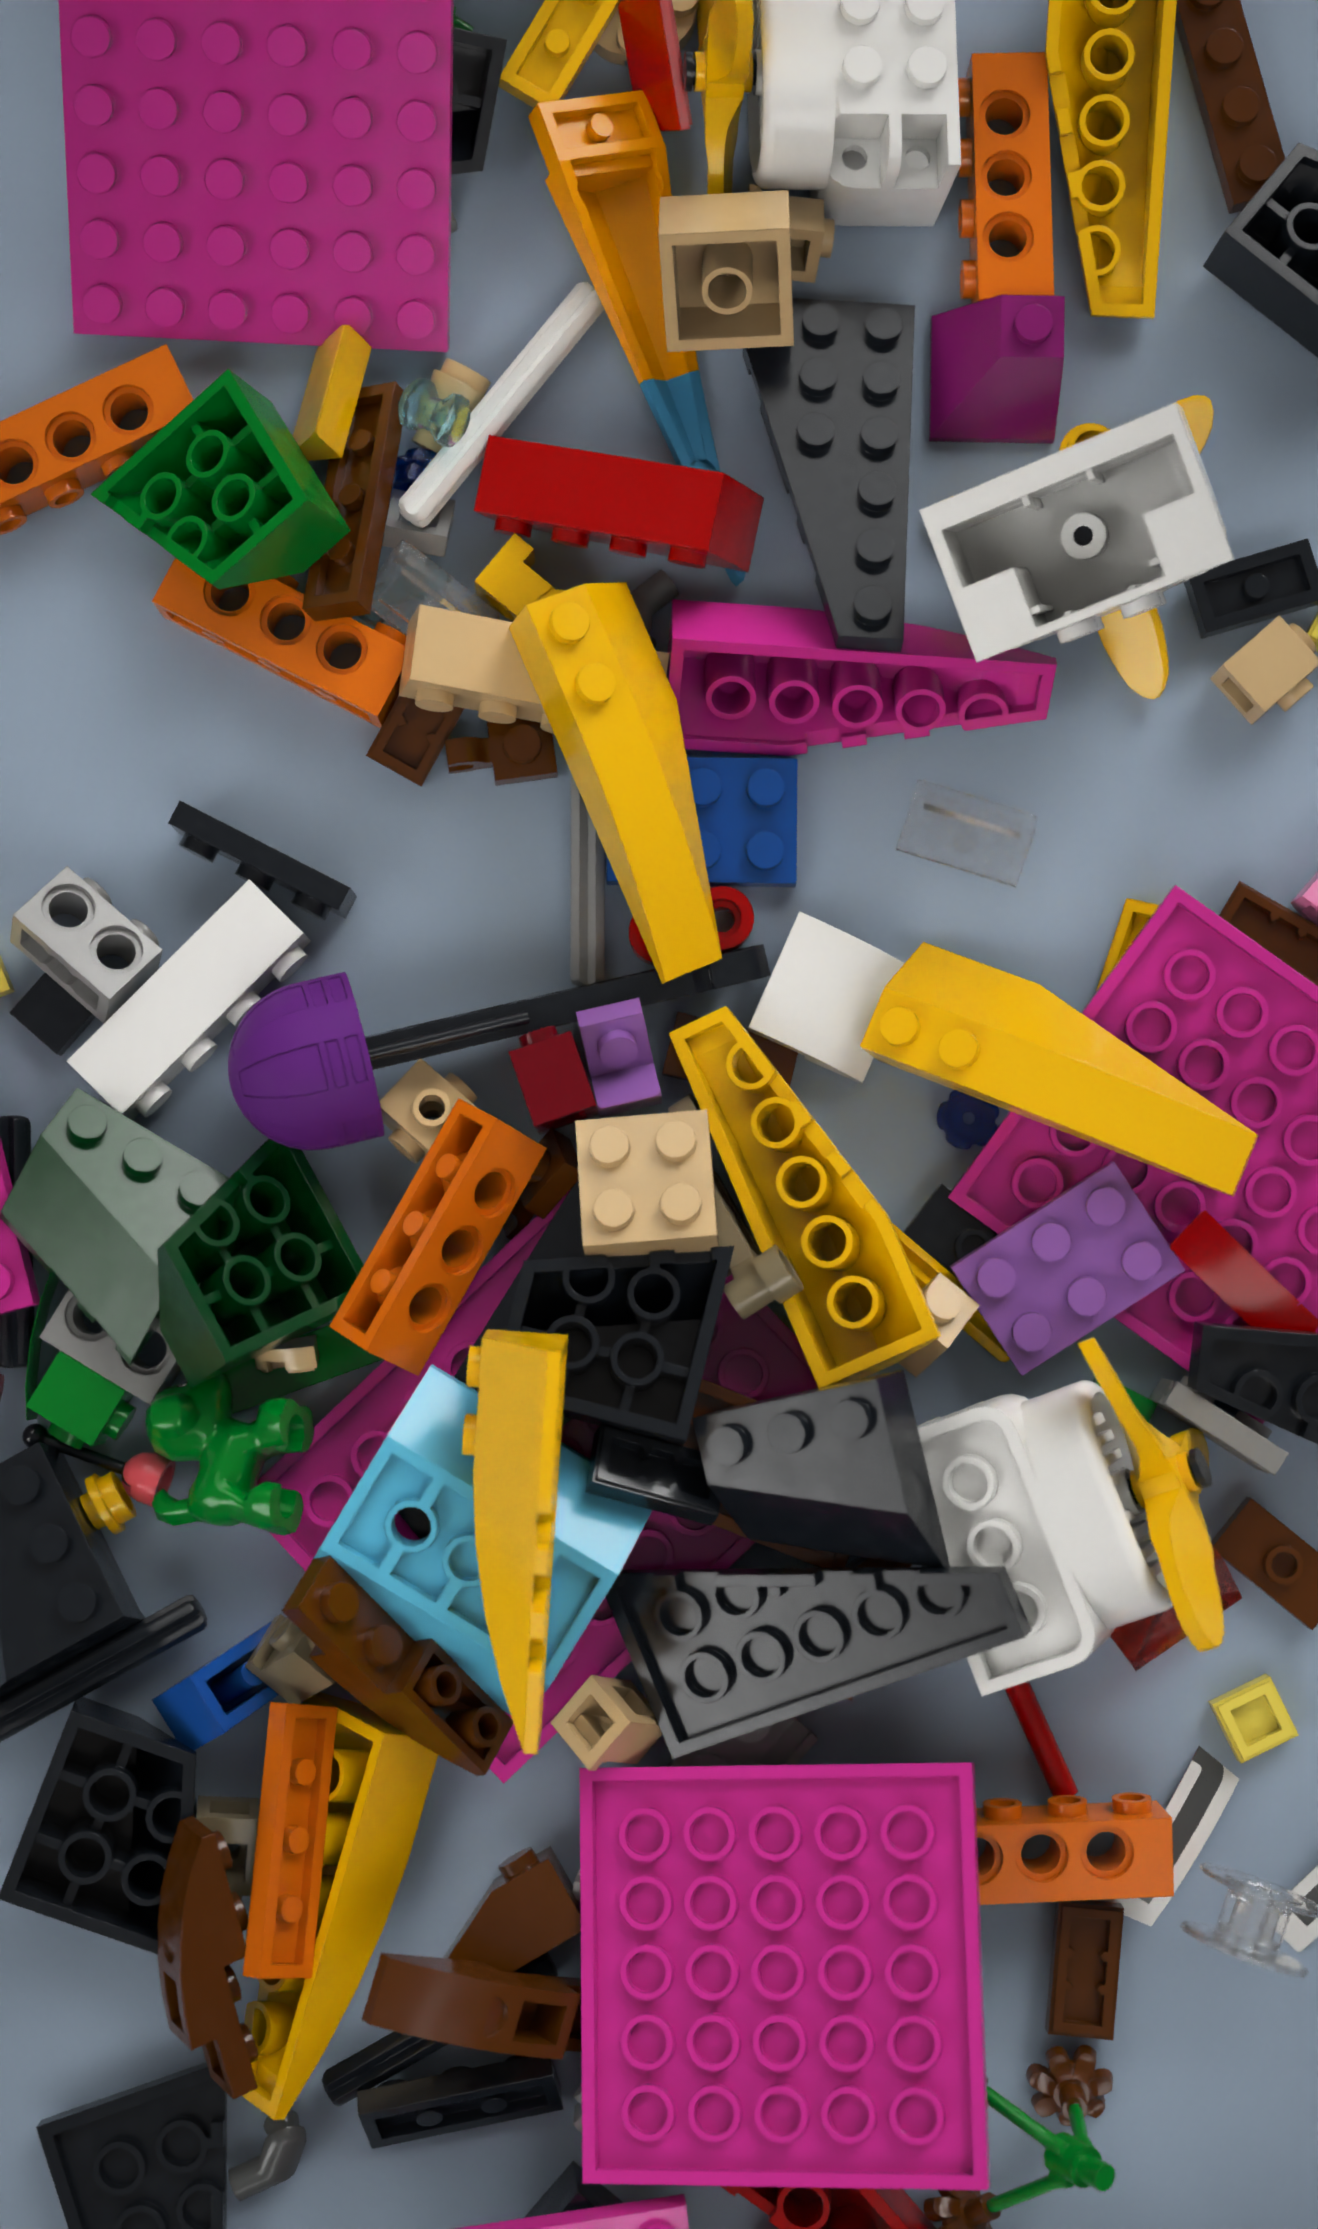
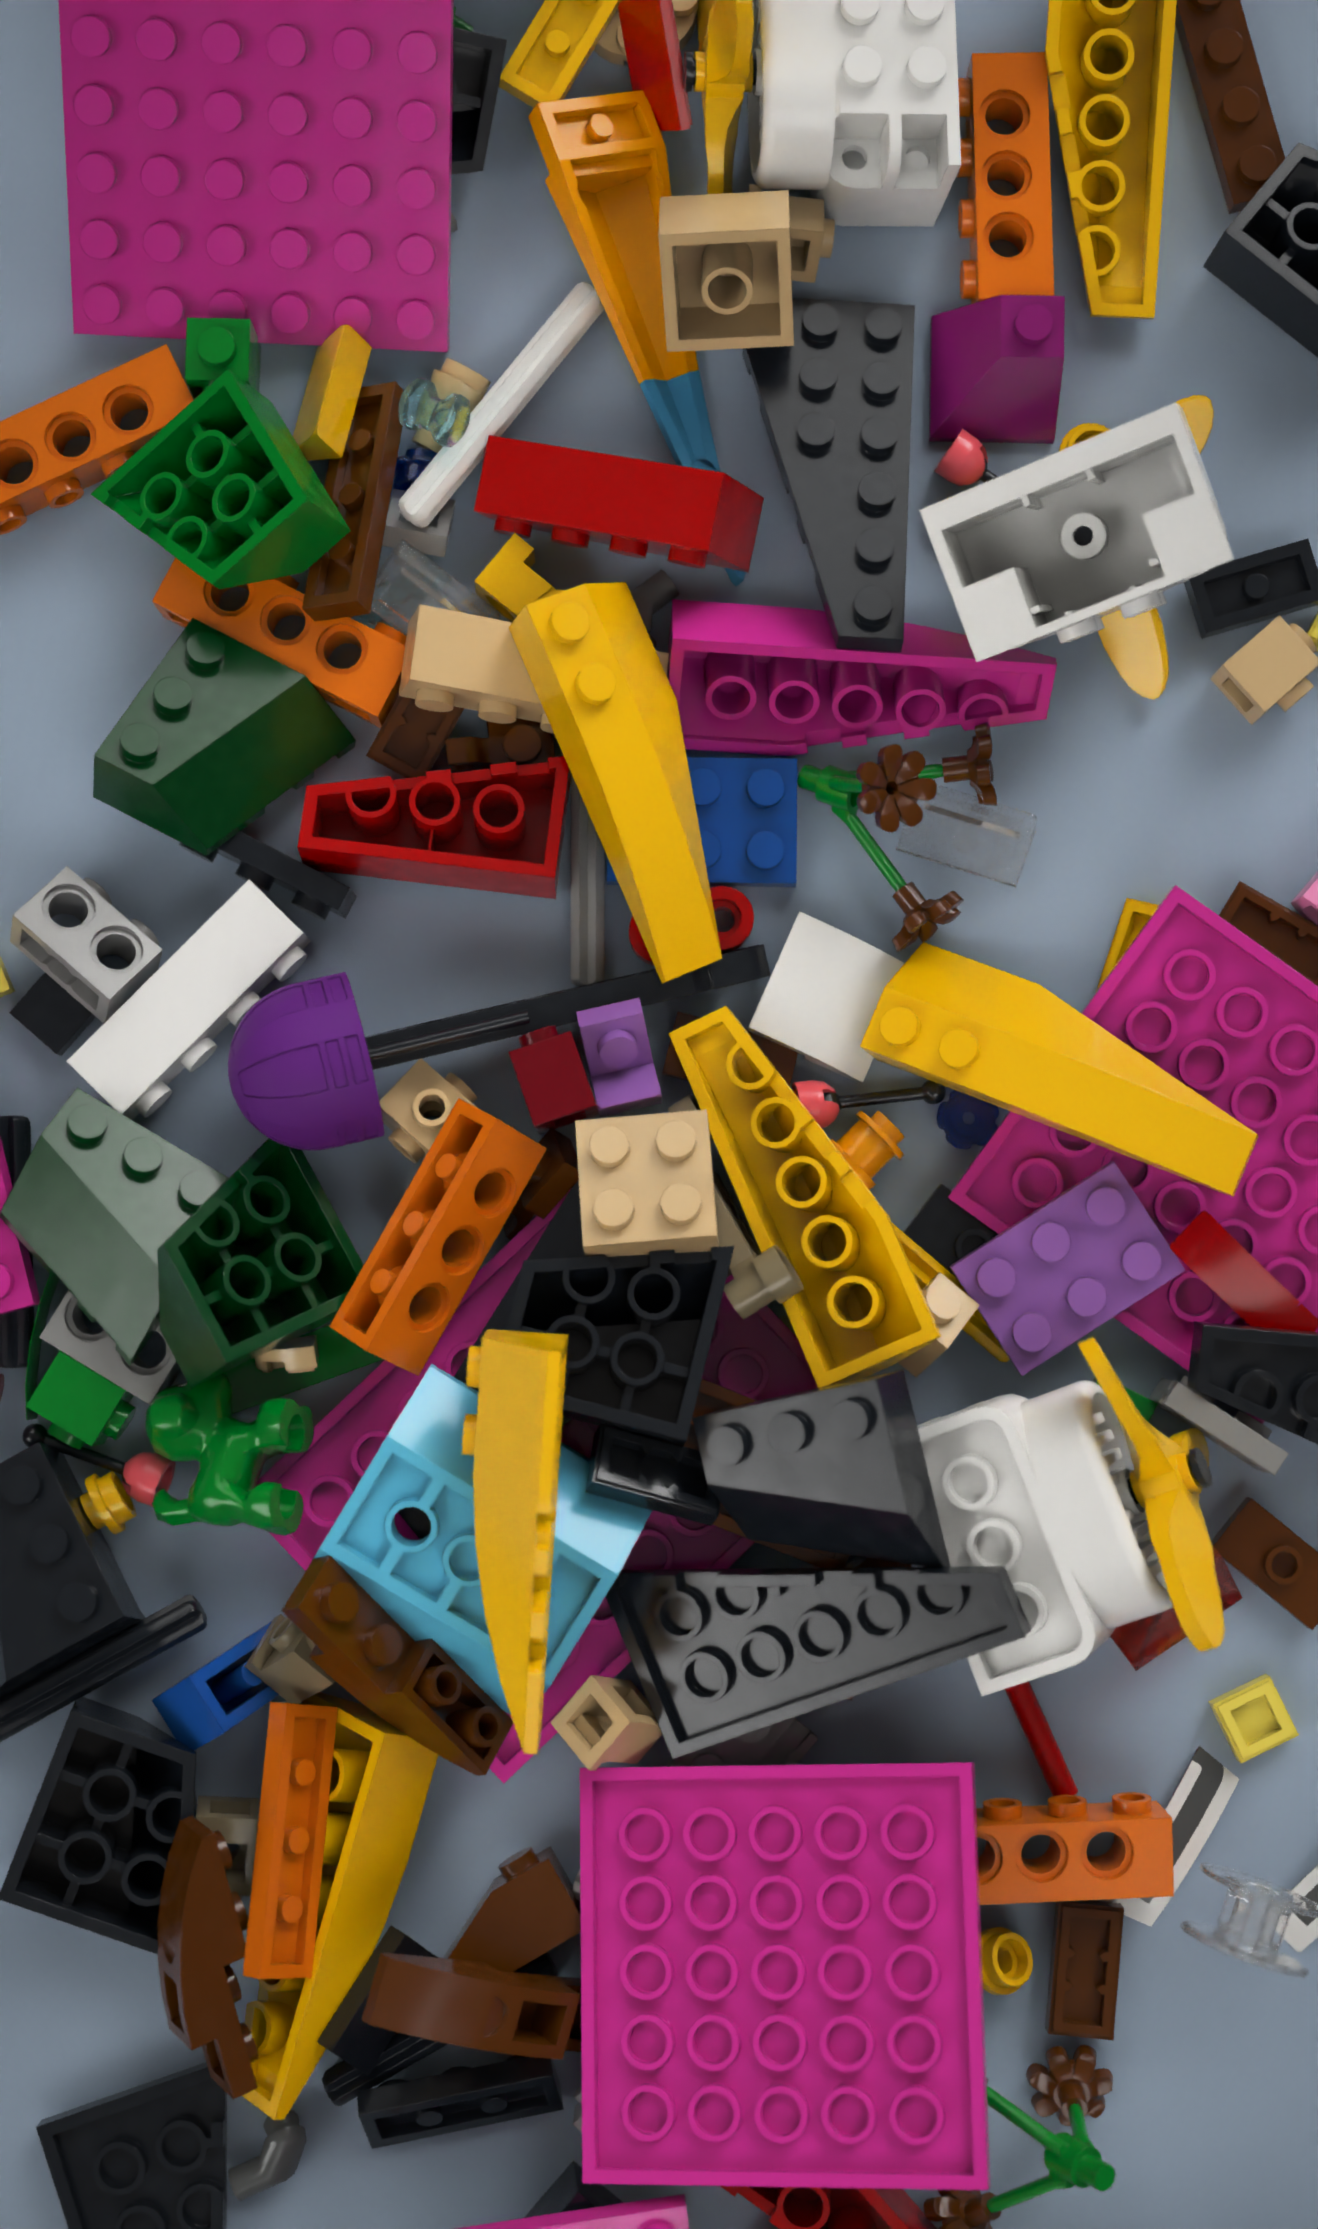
(215, 740): none -> dark green wedge
(221, 345): none -> green brick
(346, 2032): none -> black plate
(450, 829): none -> red wedge
(825, 1103): none -> hinge
(870, 1145): none -> light orange brick
(892, 793): none -> reddish brown plant
(965, 461): none -> coral hinge
(1005, 1961): none -> yellow plate

